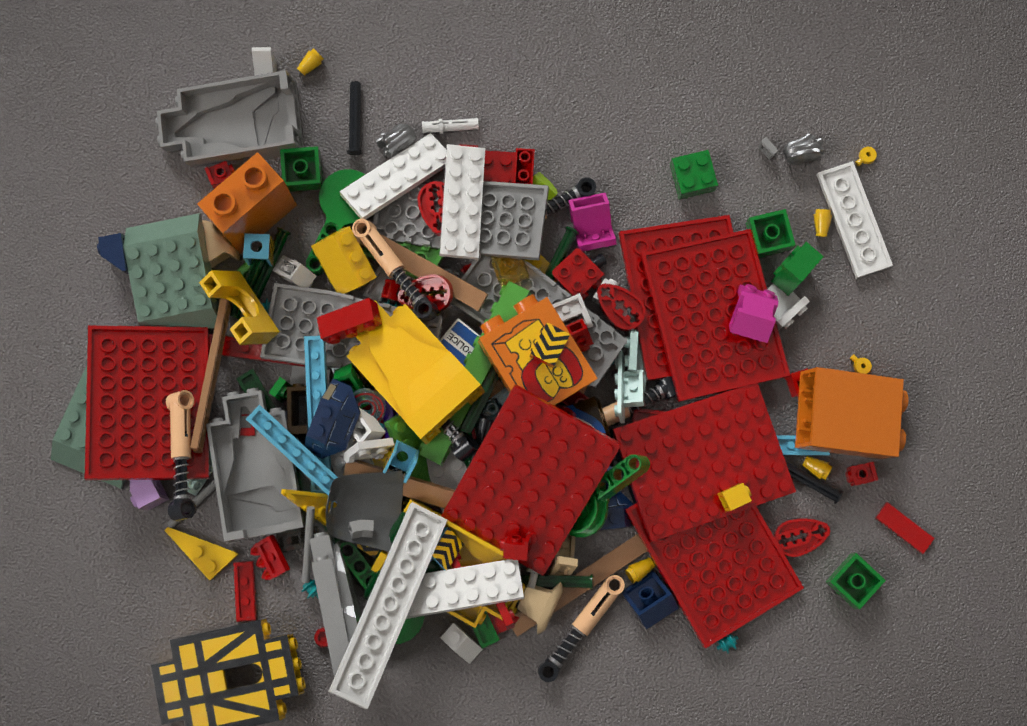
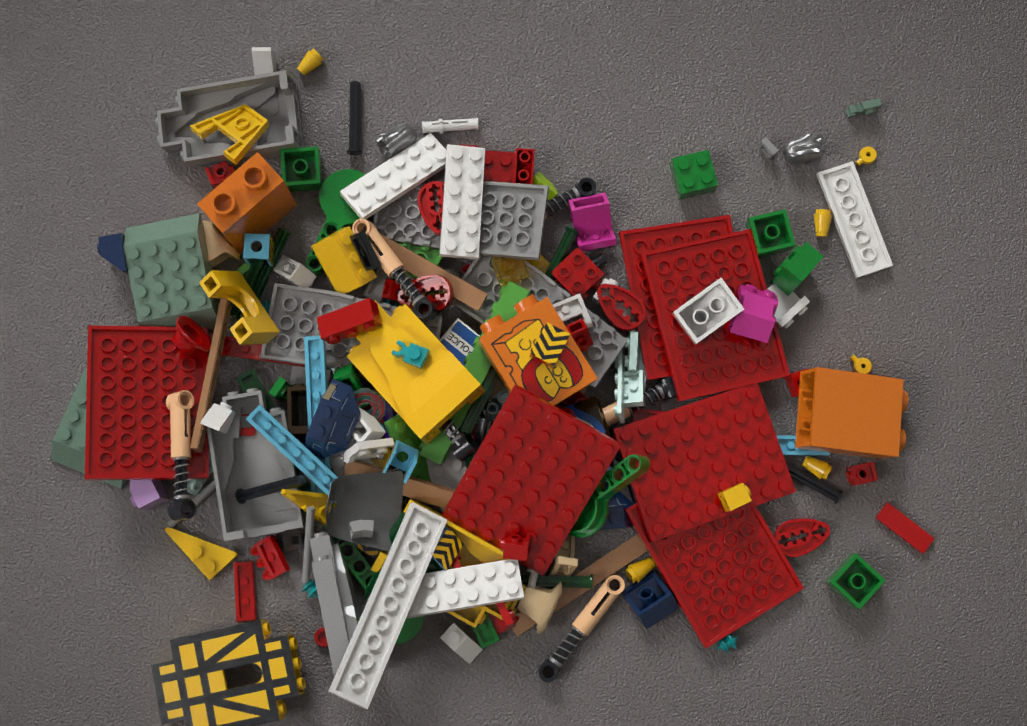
(190, 336): none -> red hat
(219, 417): none -> white slope
(239, 124): none -> yellow wing
(266, 489): none -> black axle
(365, 250): none -> black tile
(413, 355): none -> teal plate
(708, 311): none -> white slope
(868, 108): none -> sand green plate

